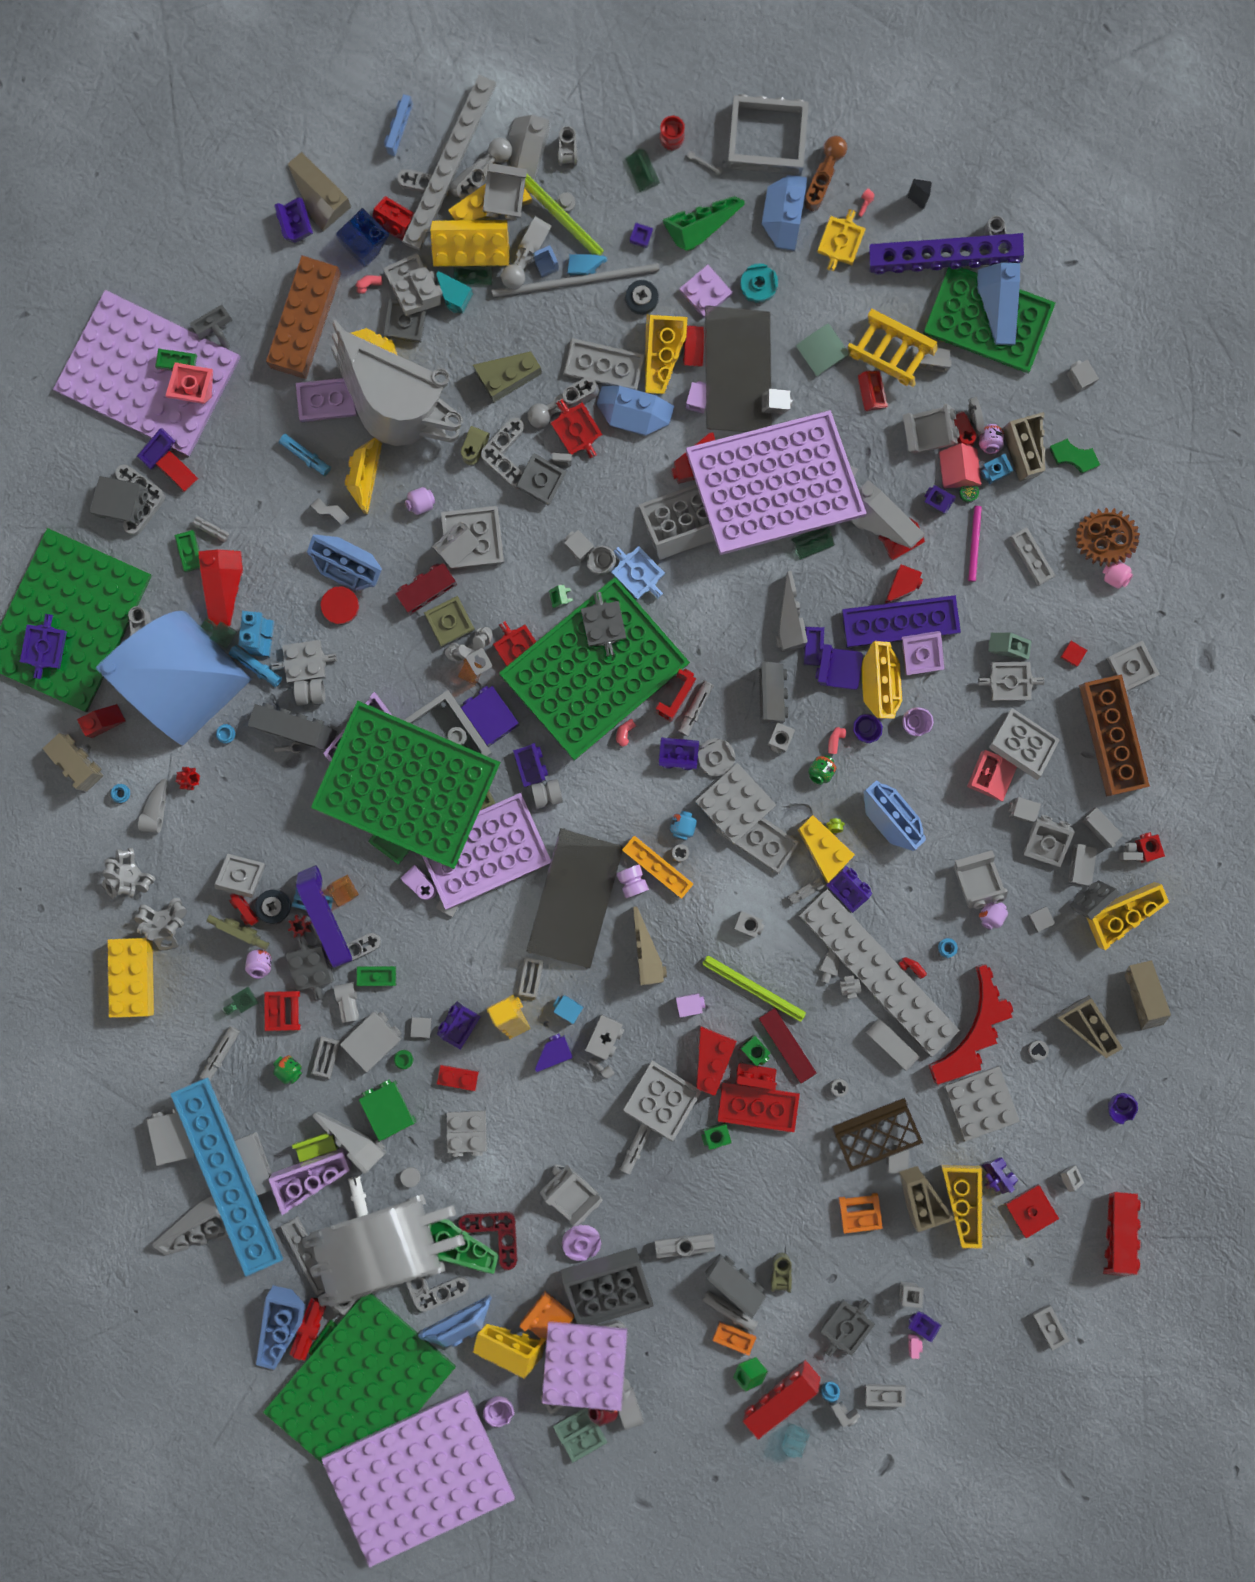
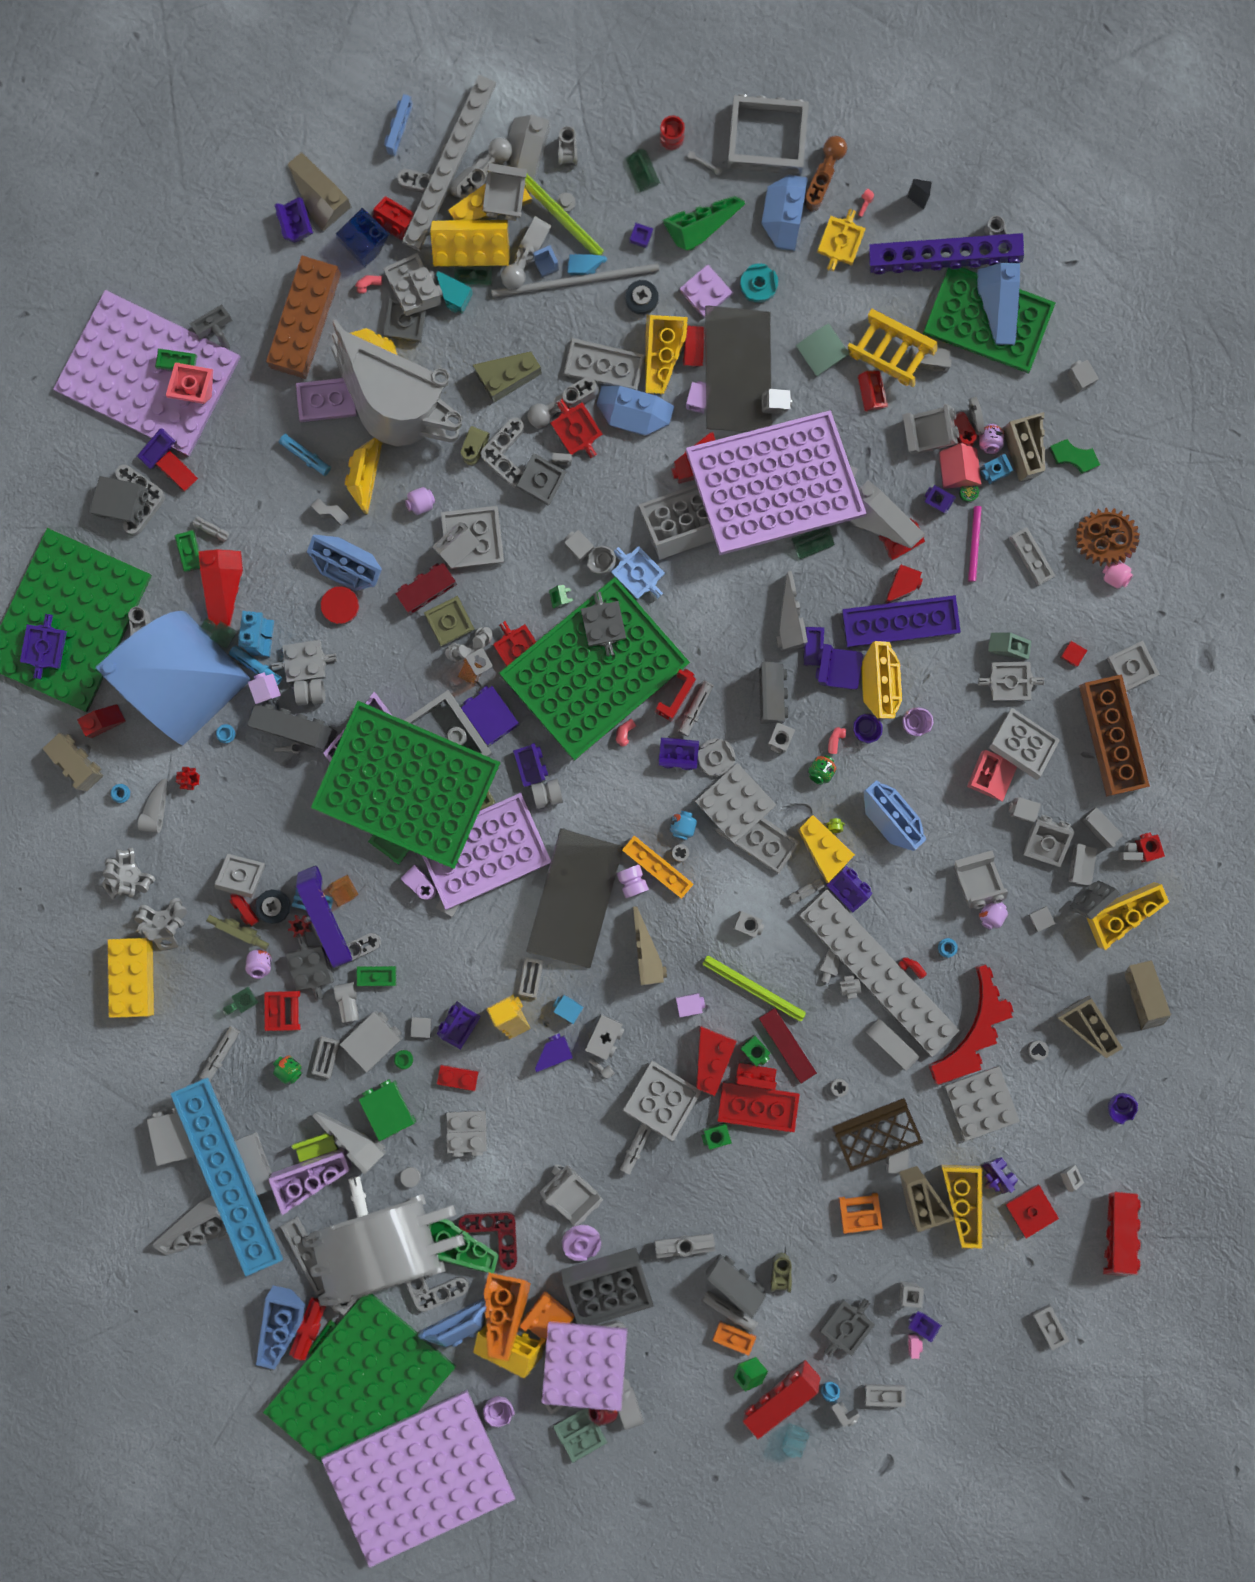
(263, 688): none -> lavender brick
(505, 1305): none -> orange wedge
(923, 653): lavender plate -> none

